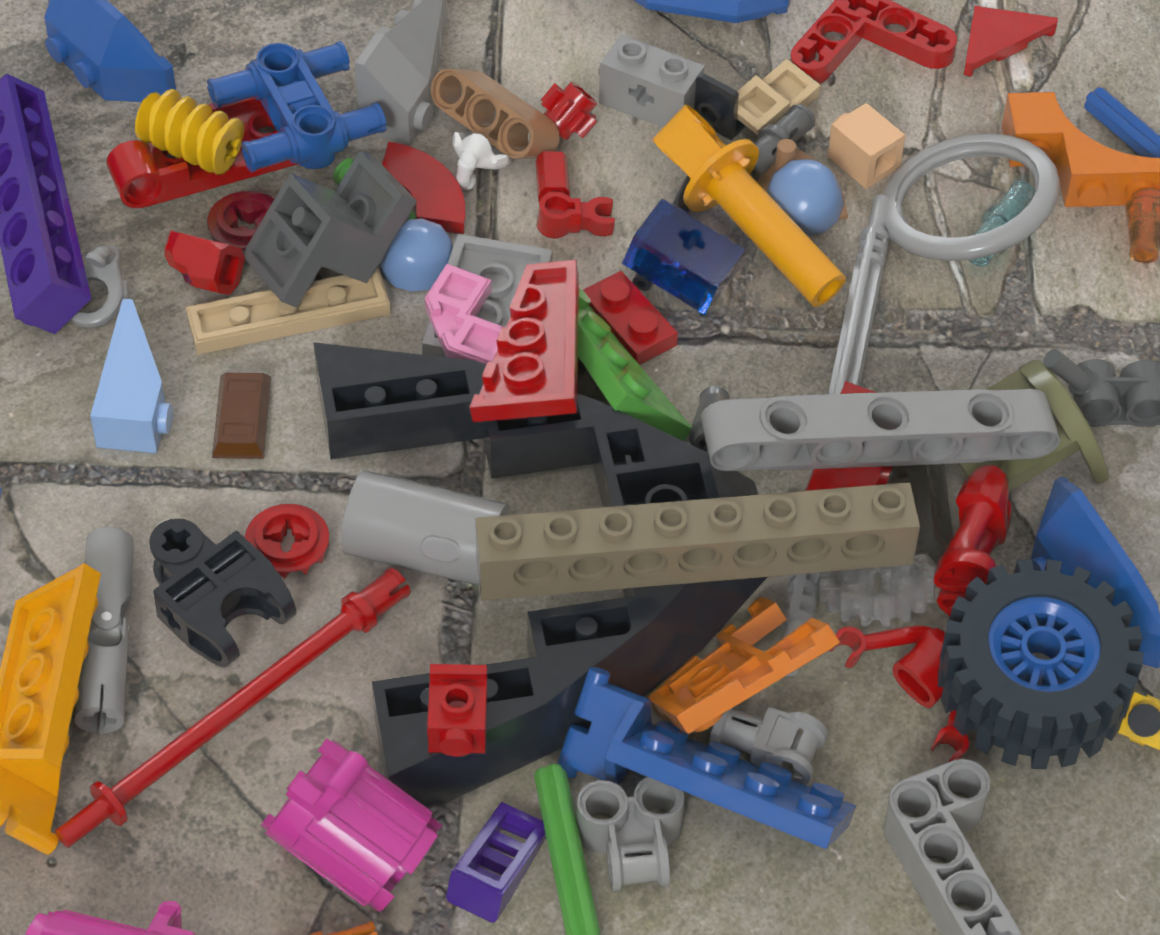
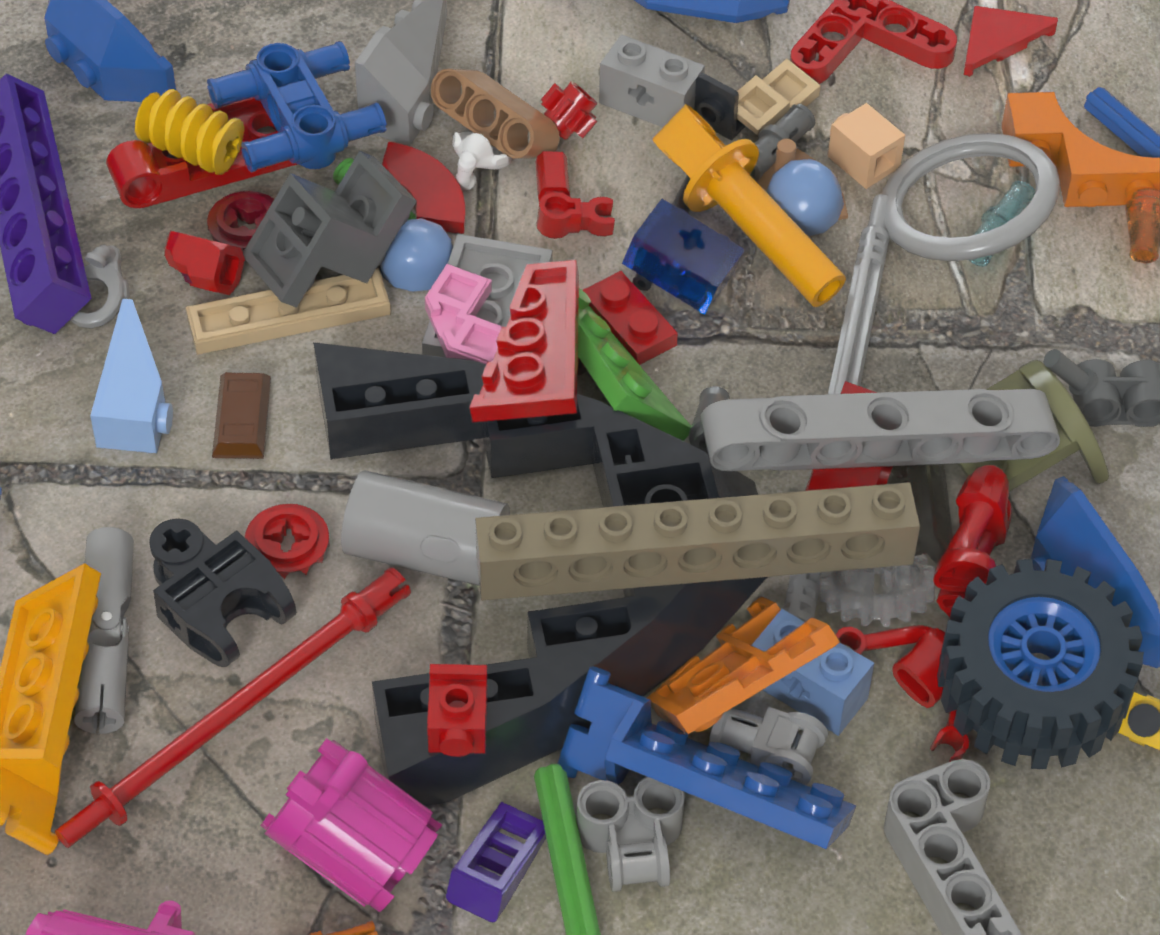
(828, 686): none -> medium blue brick

